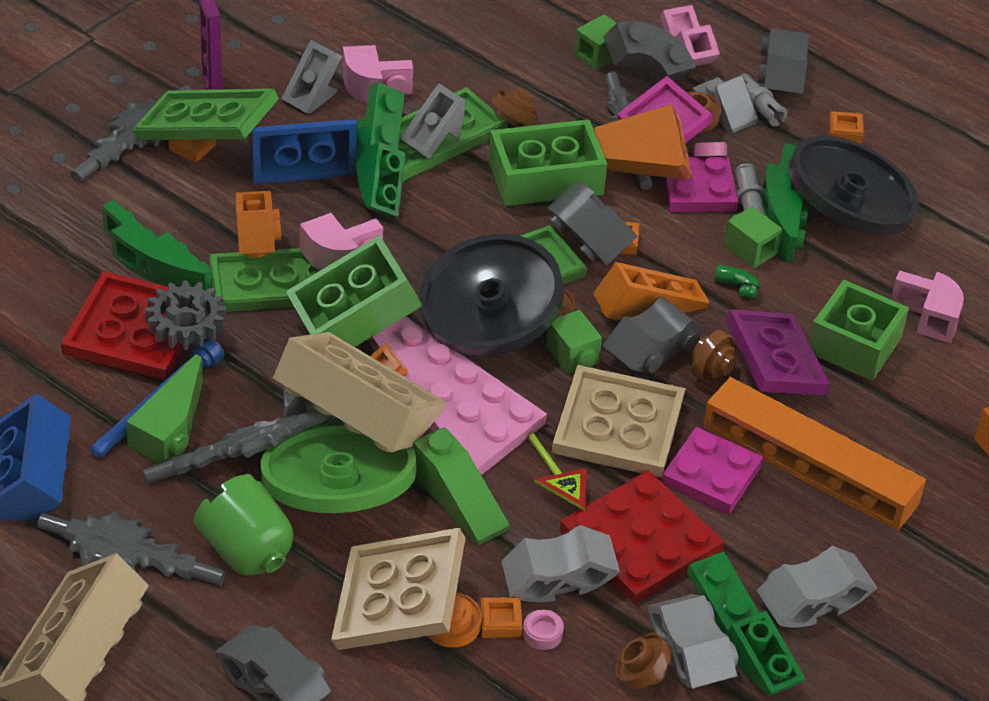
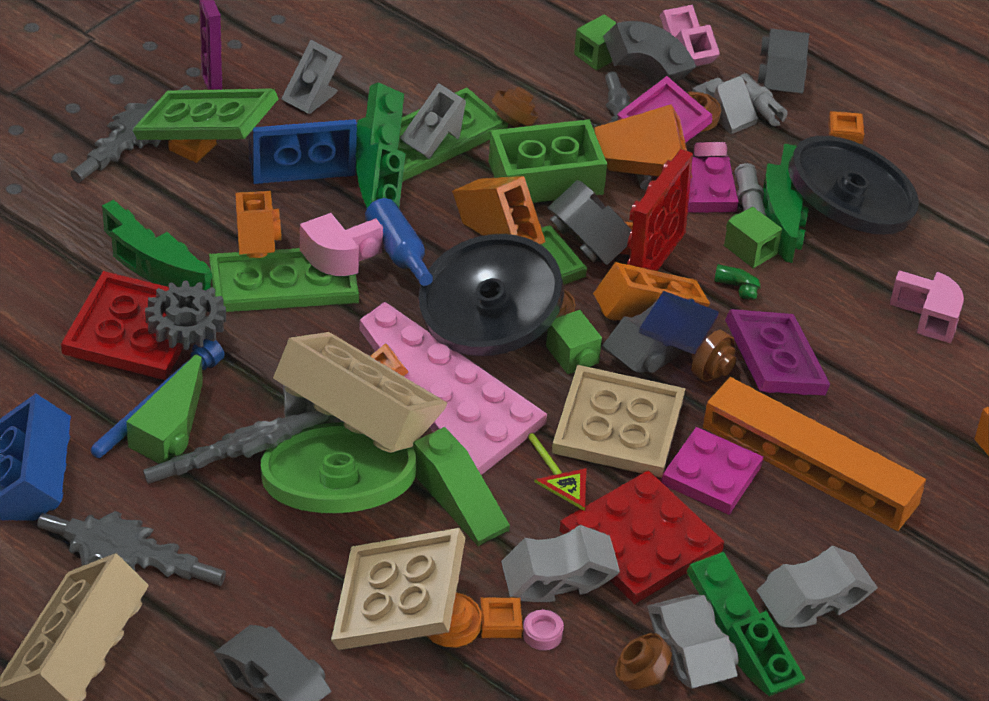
(246, 527): bright green cylinder -> none
(355, 295): bright green brick -> none
(363, 69): bright pink brick -> none
(400, 238): none -> blue piece
(499, 207): none -> orange slope
(661, 214): none -> red plate
(678, 322): none -> clear blue piece
(858, 329): bright green brick -> none

